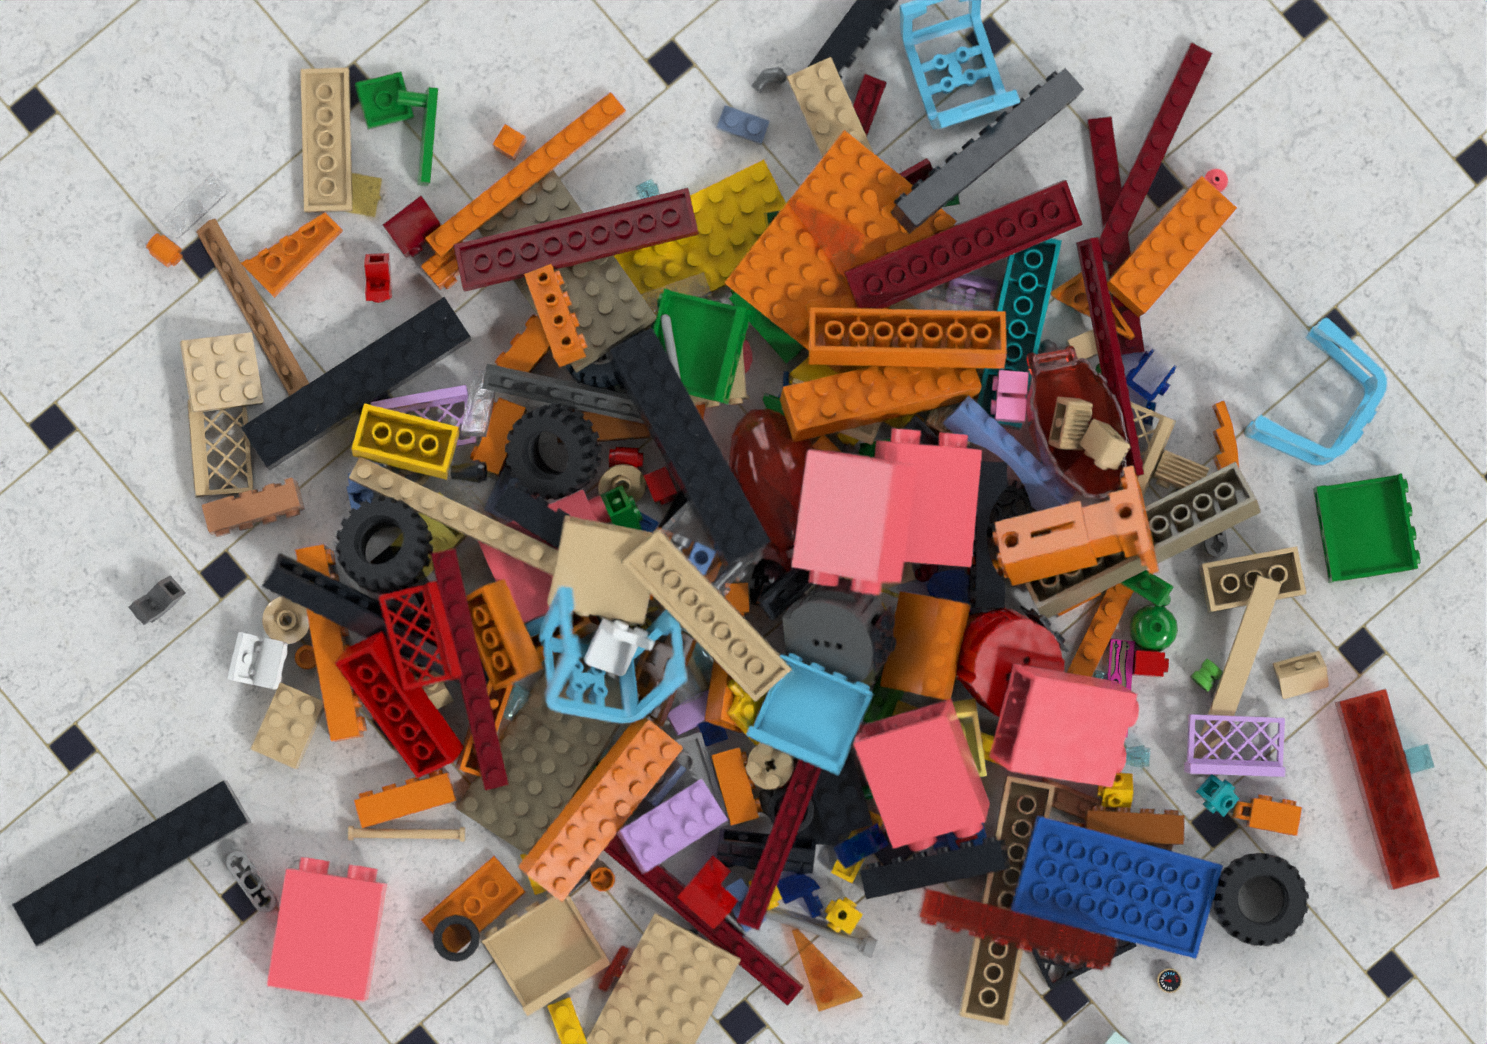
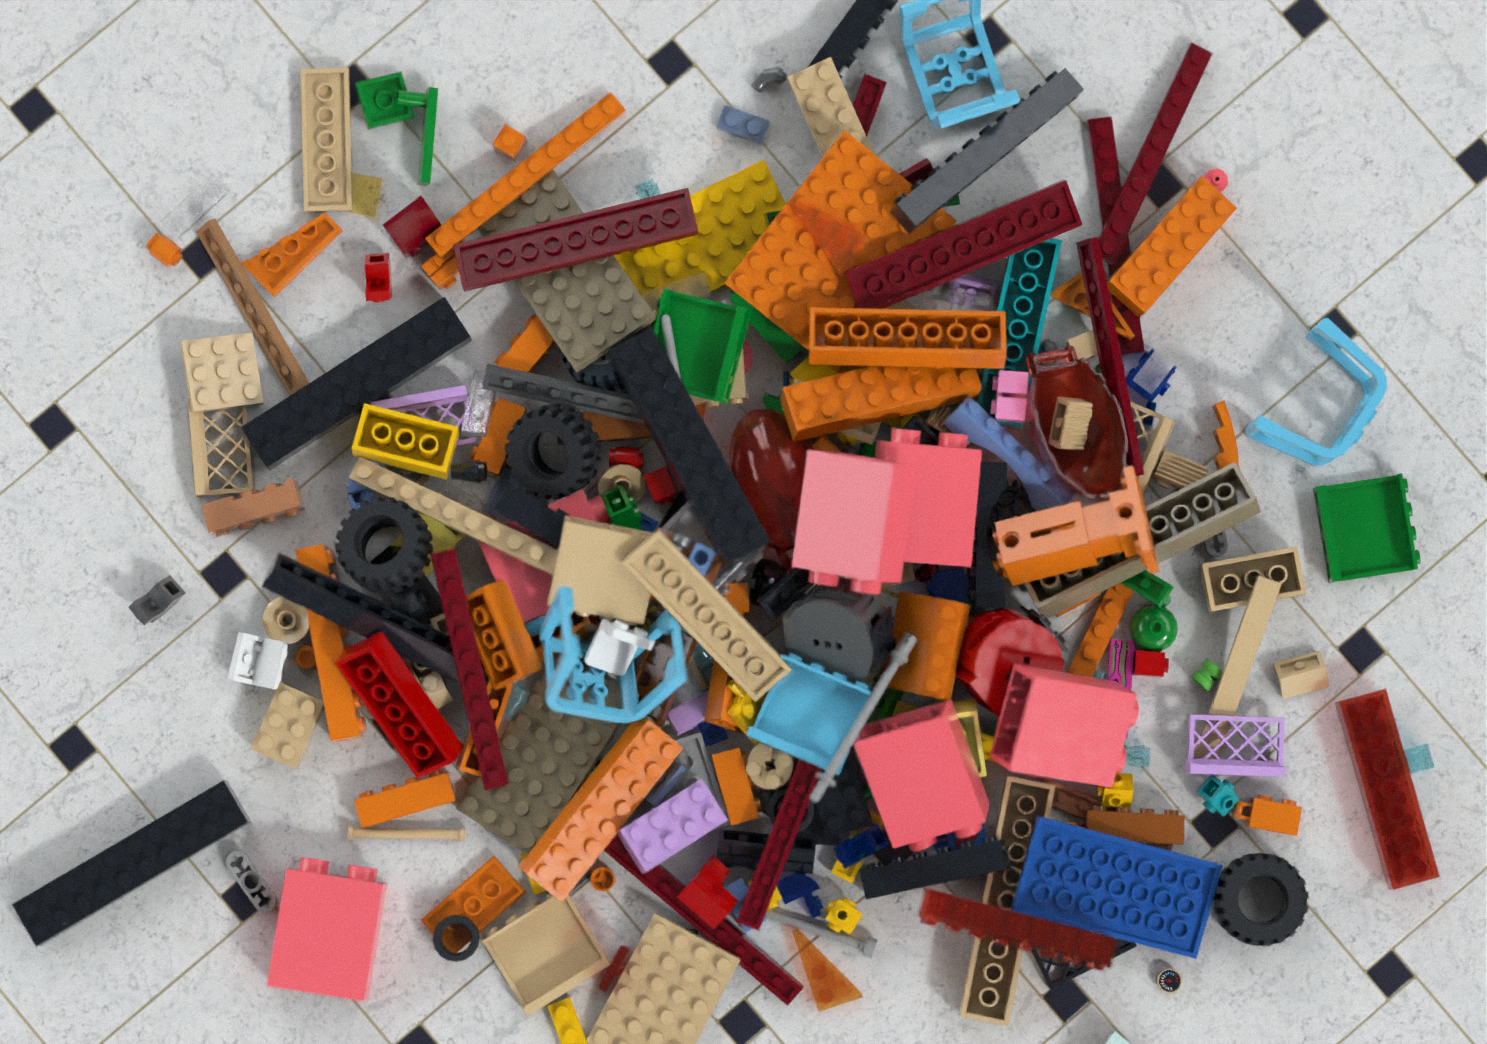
(441, 632): red fence -> none
(555, 315): orange brick -> none
(898, 657): none -> light grey bar
(1104, 445): tan brick -> none

